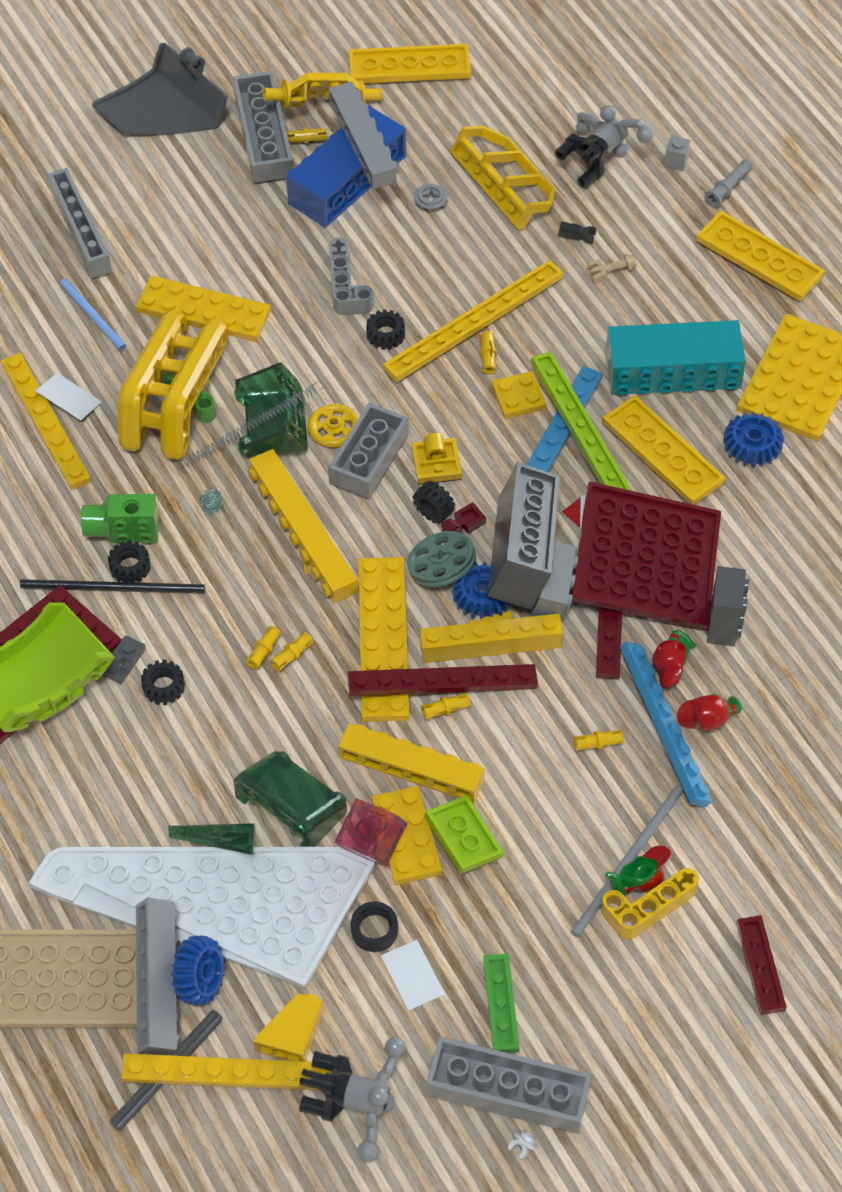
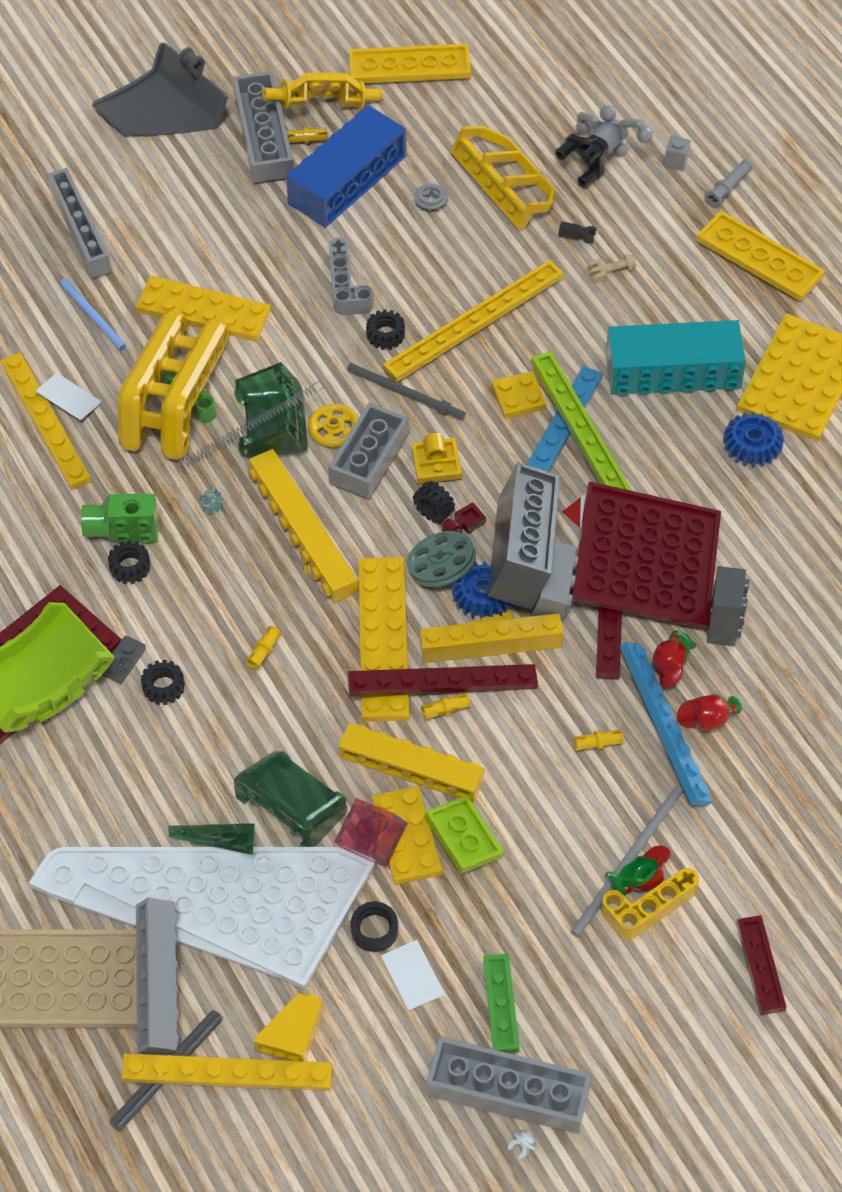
(113, 586): black piece -> none
(198, 970): blue gear -> none
(291, 651): yellow pin -> none
(352, 1091): wheel -> none
(363, 135): light grey brick -> none
(442, 406): none -> dark grey bar
(488, 352): yellow pin -> none
(663, 450): yellow plate -> none

